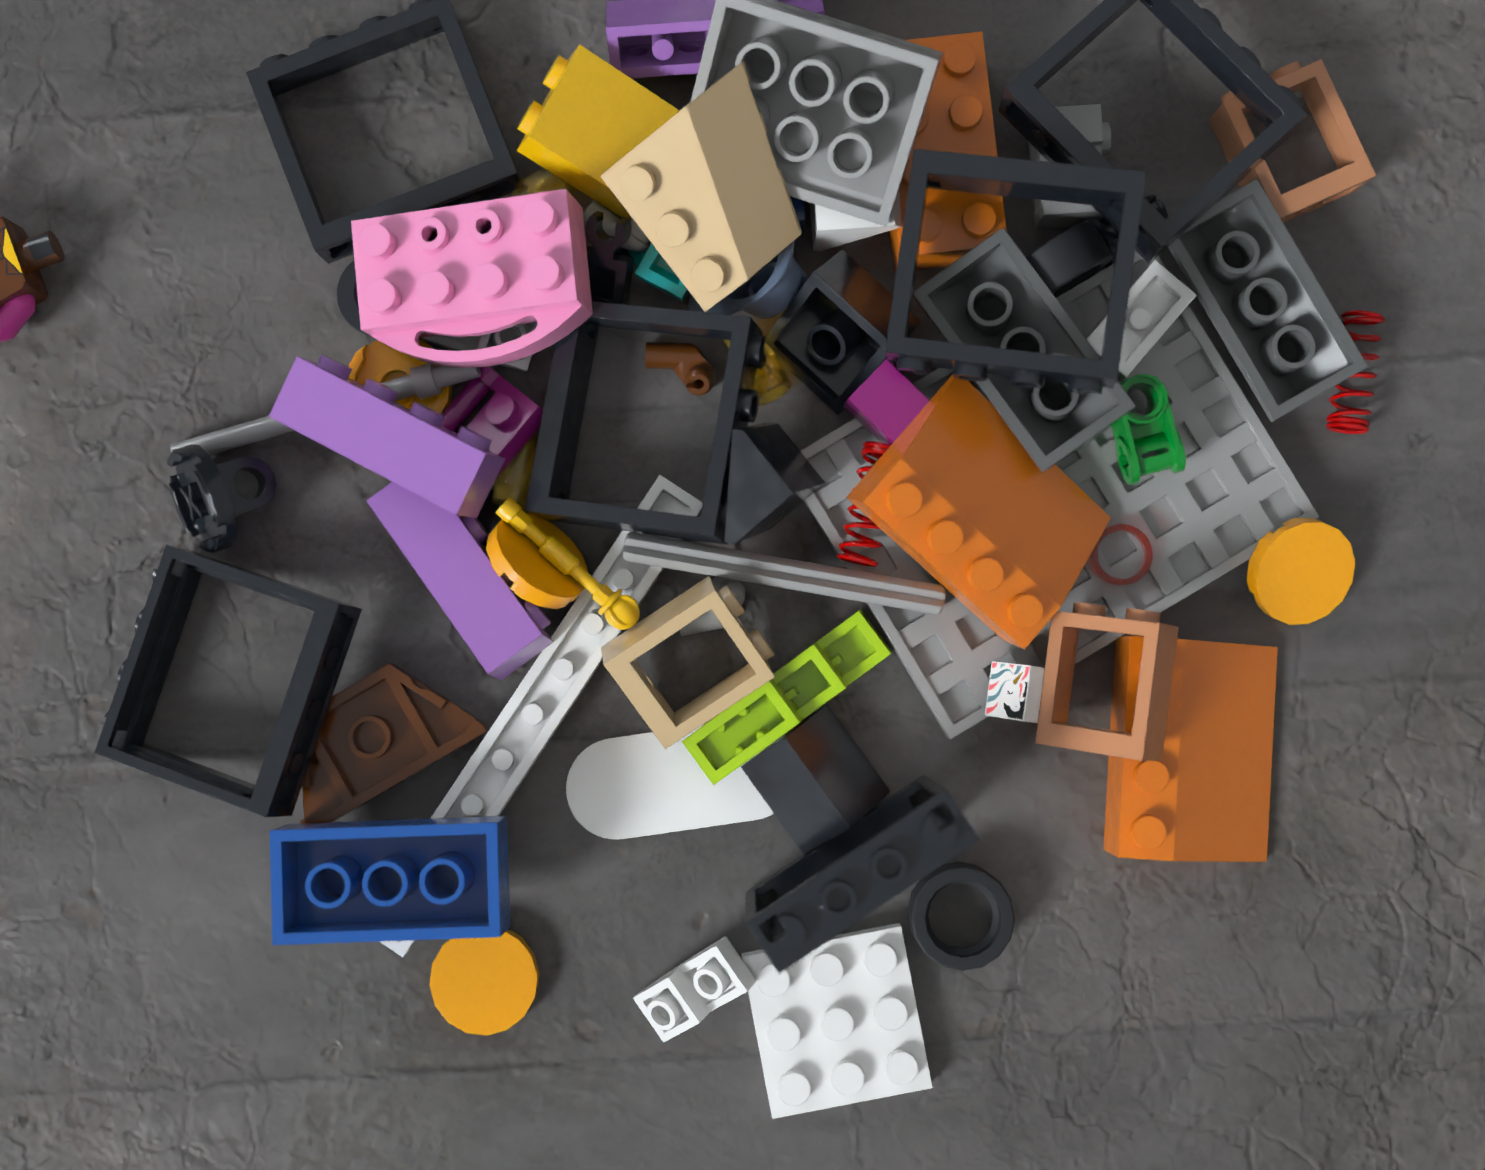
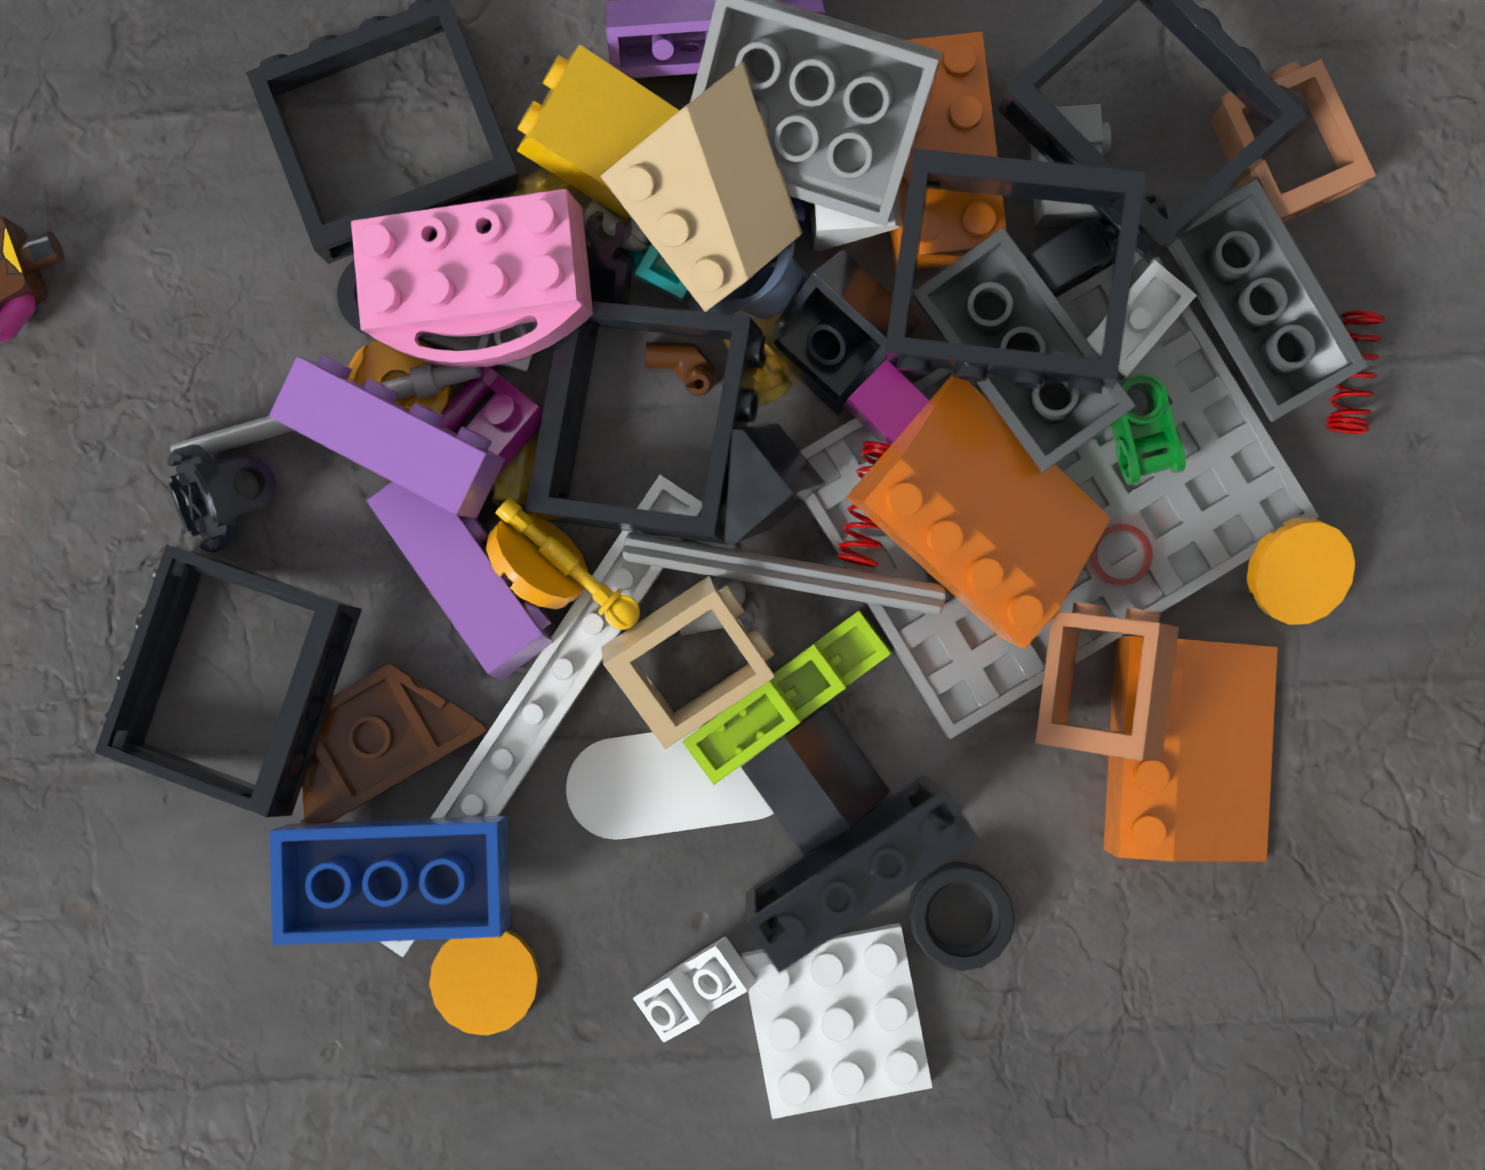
(1014, 691): tile -> none

